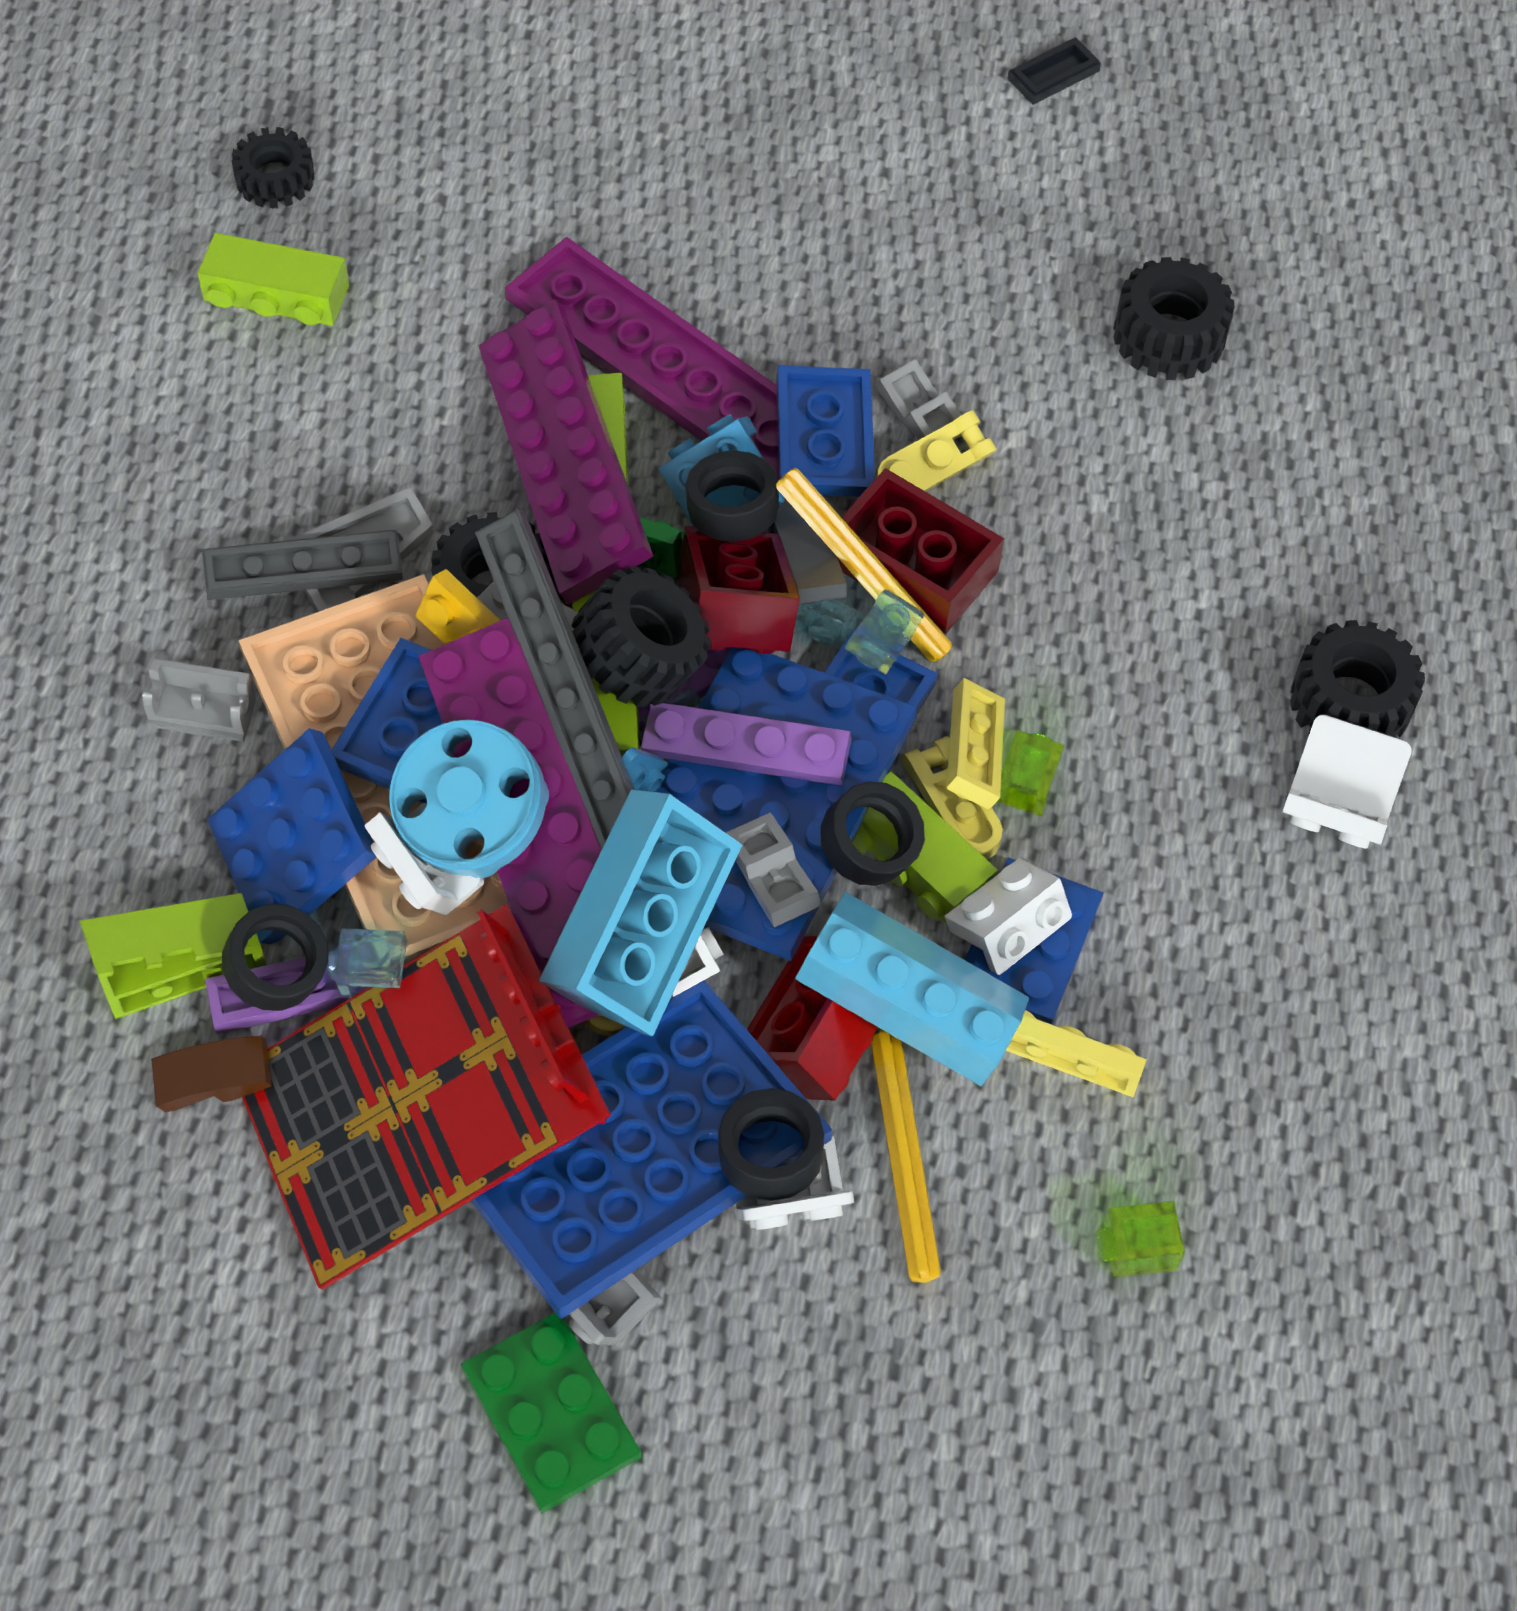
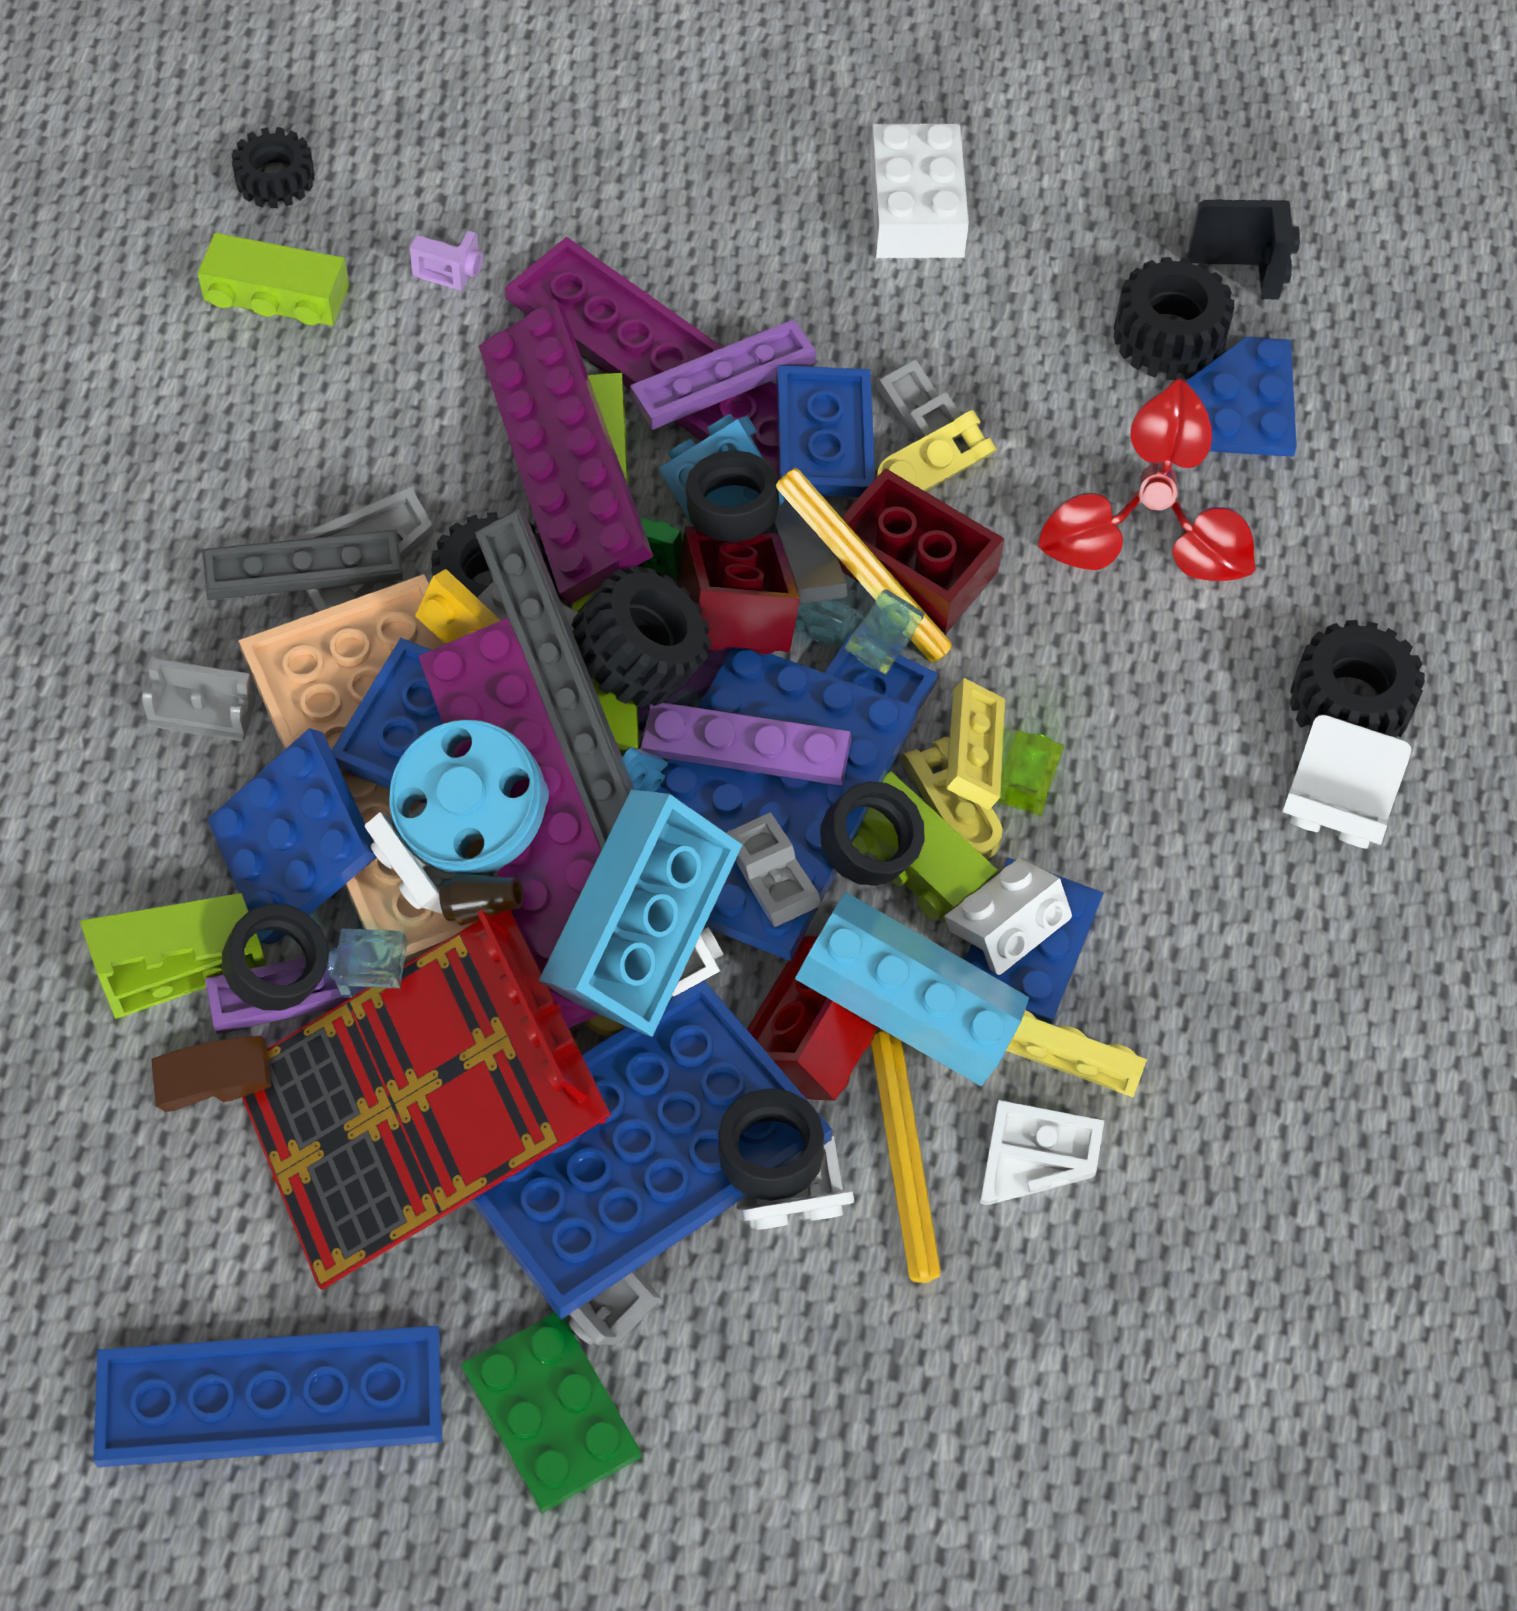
(268, 1396): none -> blue plate
(446, 263): none -> lavender bracket
(469, 893): none -> dark brown cone
(721, 374): none -> medium lavender plate
(918, 191): none -> white brick
(1038, 1151): none -> white wing
(1054, 70): black tile -> none
(1141, 1239): clear neon green brick -> none
(1164, 430): none -> red plant
(1247, 235): none -> black bracket
(1250, 398): none -> blue plate

